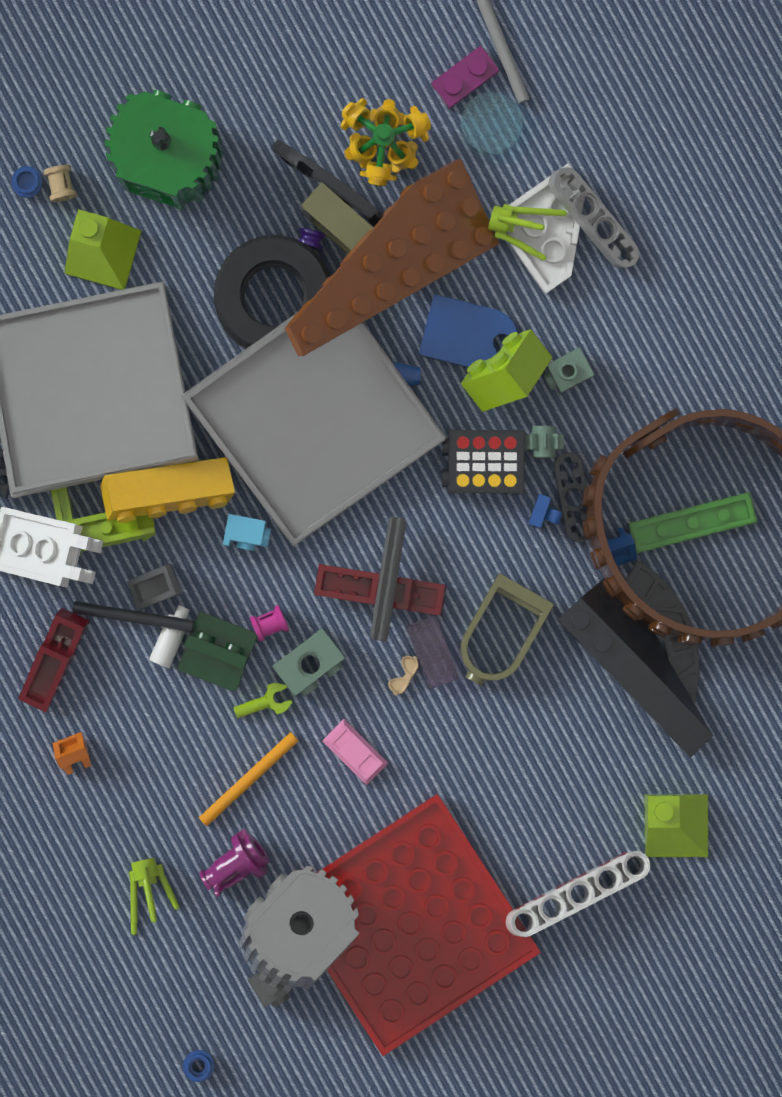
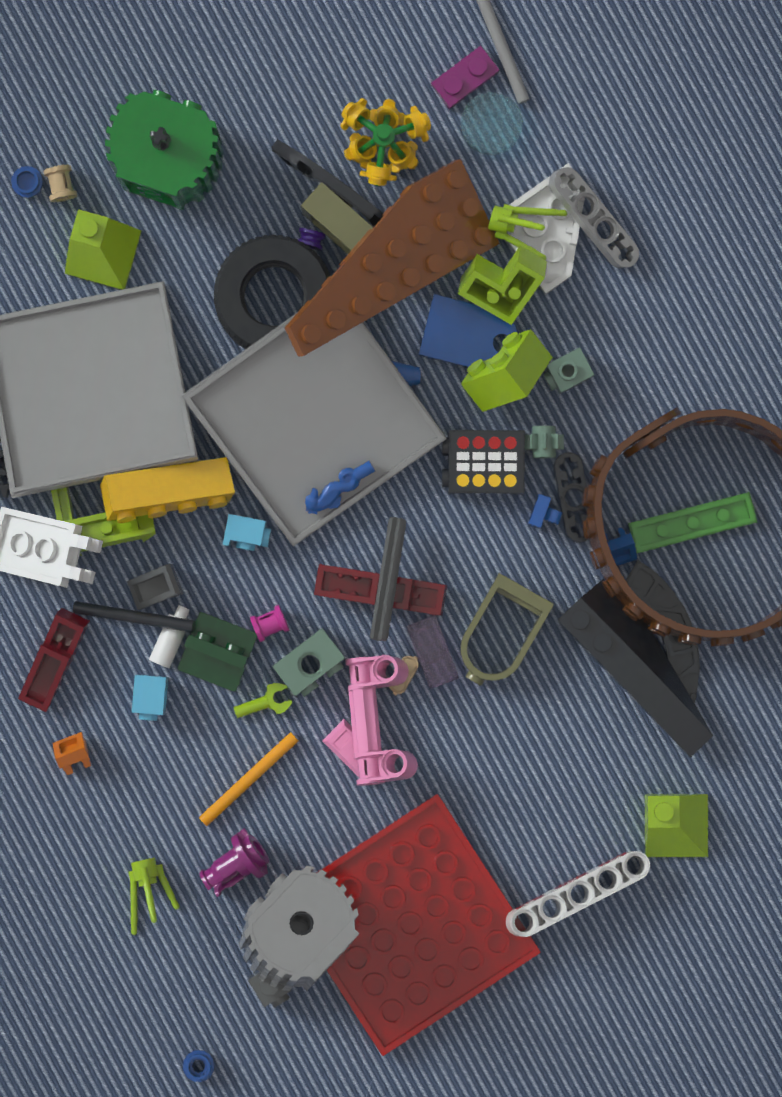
(149, 696): none -> medium azure brick
(330, 495): none -> blue animal
(373, 763): none -> bright pink piece
(503, 290): none -> lime brick

